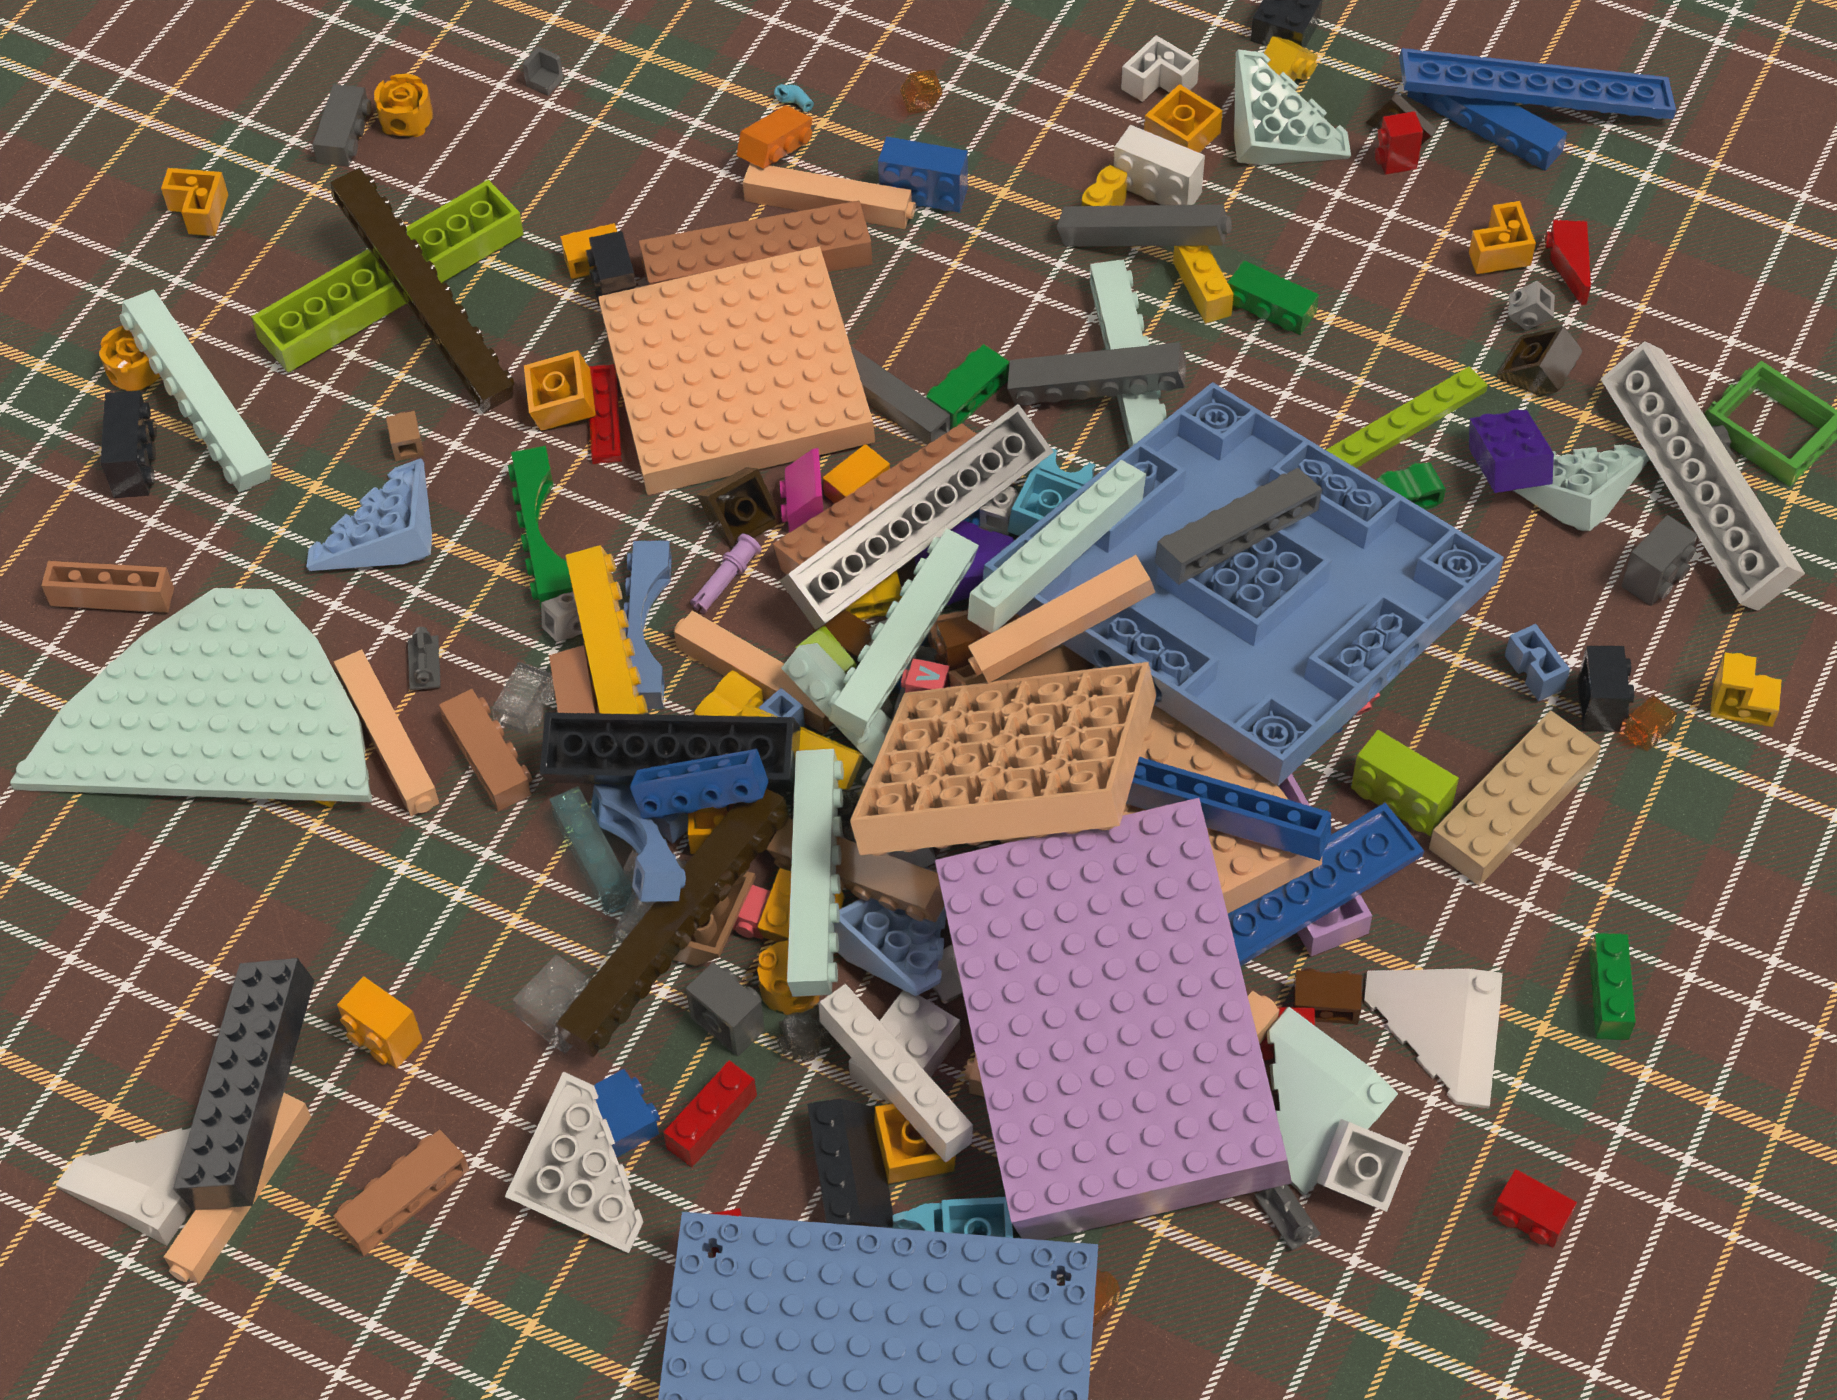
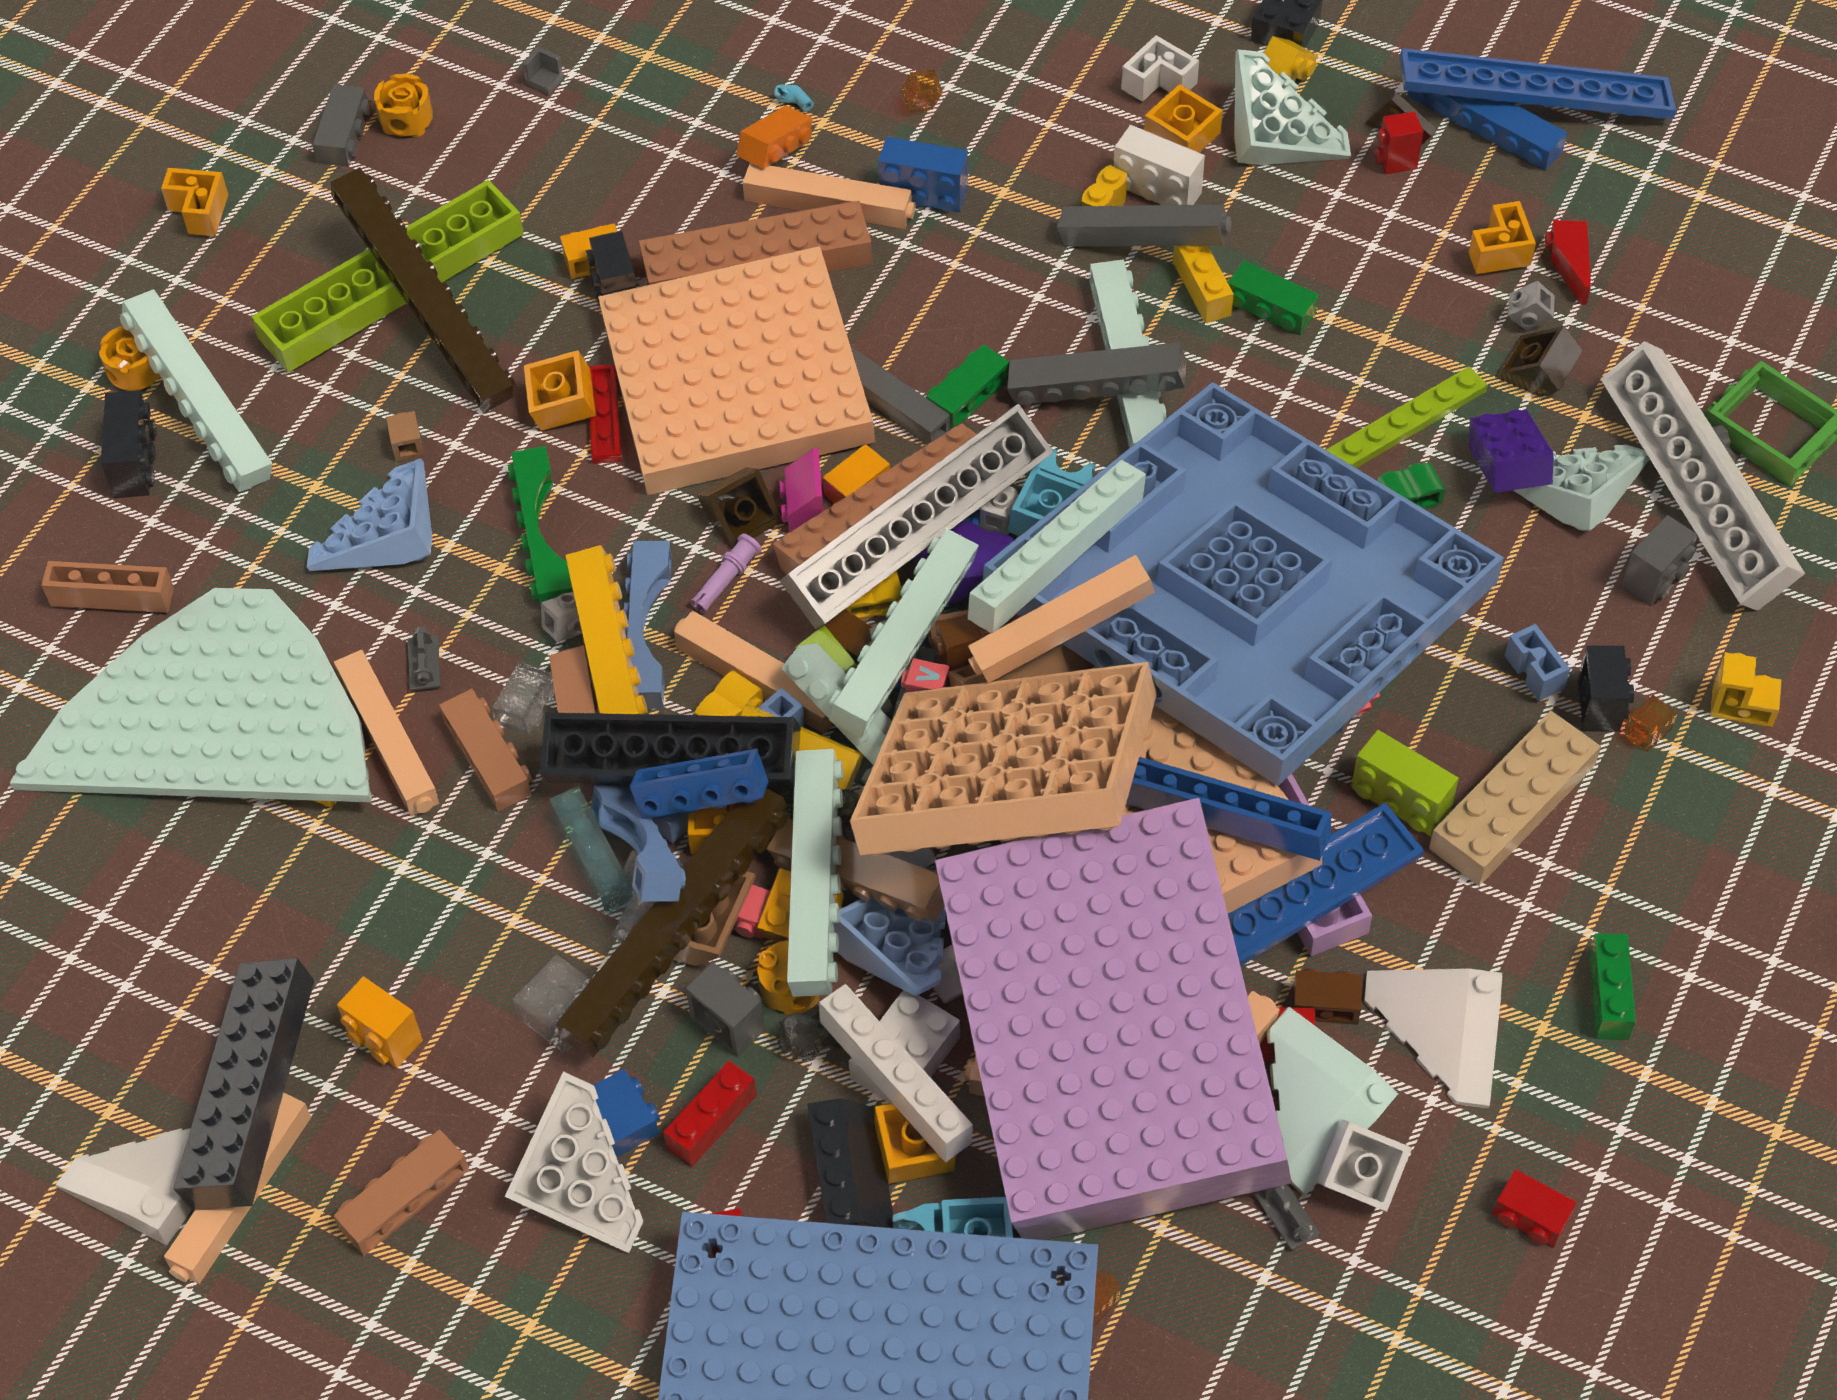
(1237, 525): dark grey brick -> none

